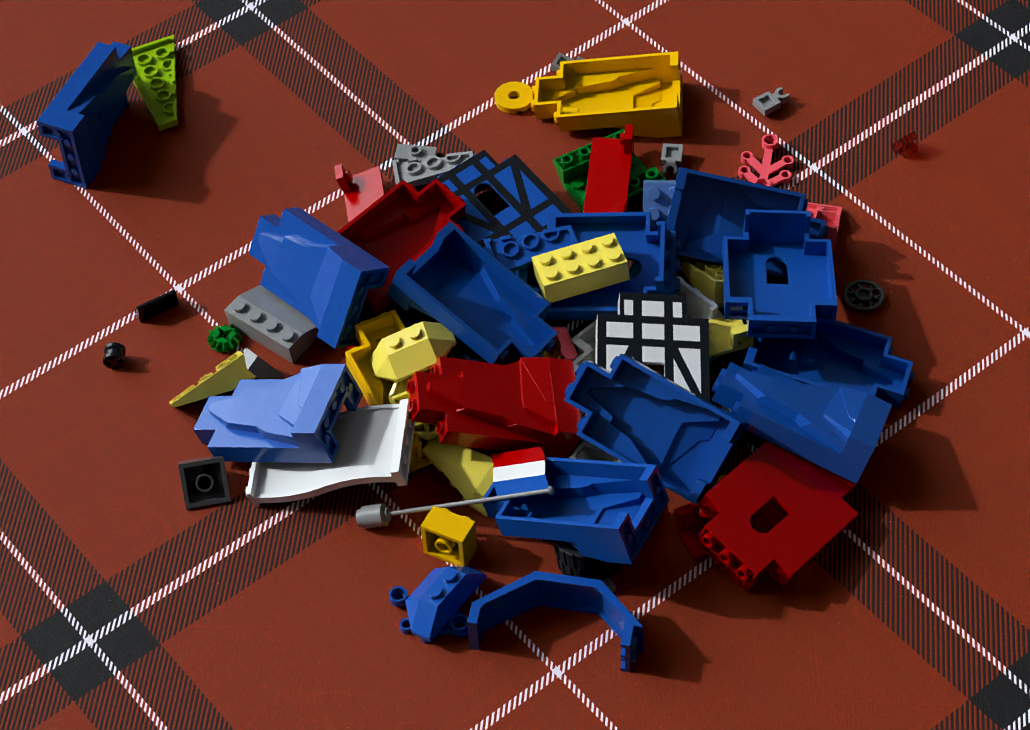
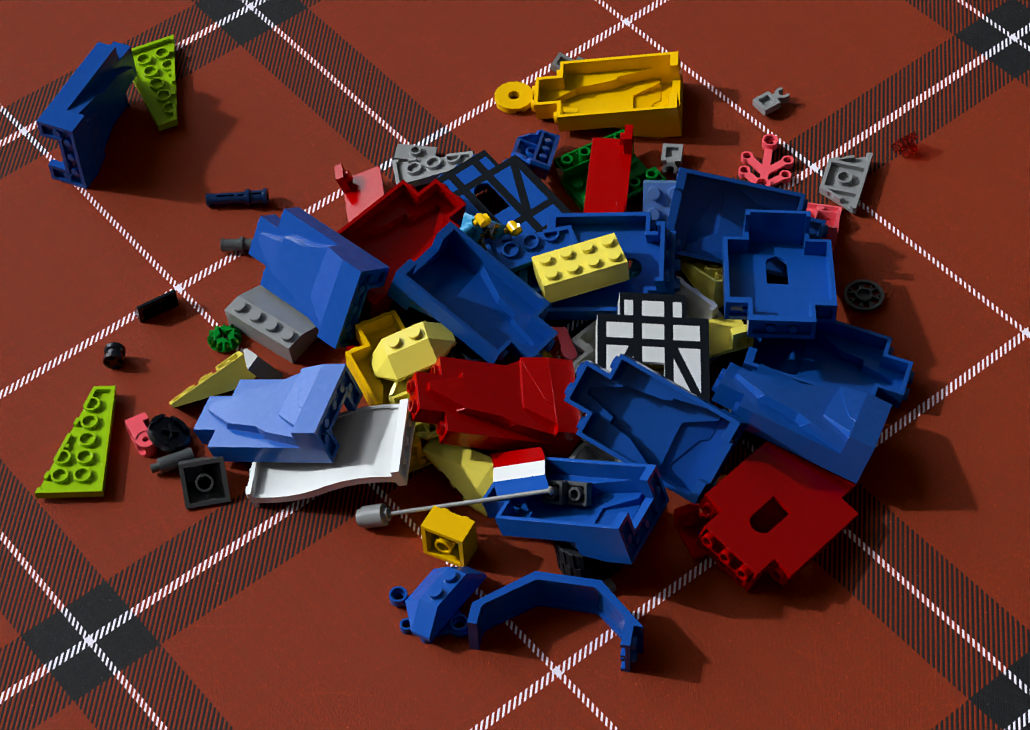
(84, 454): none -> lime wing
(137, 431): none -> coral leg
(169, 433): none -> black tile
(170, 462): none -> dark grey cylinder
(242, 244): none -> dark grey pin
(247, 197): none -> dark blue pin
(482, 227): none -> torso
(537, 151): none -> blue wedge
(569, 493): none -> dark grey slope
(845, 180): none -> light grey wing

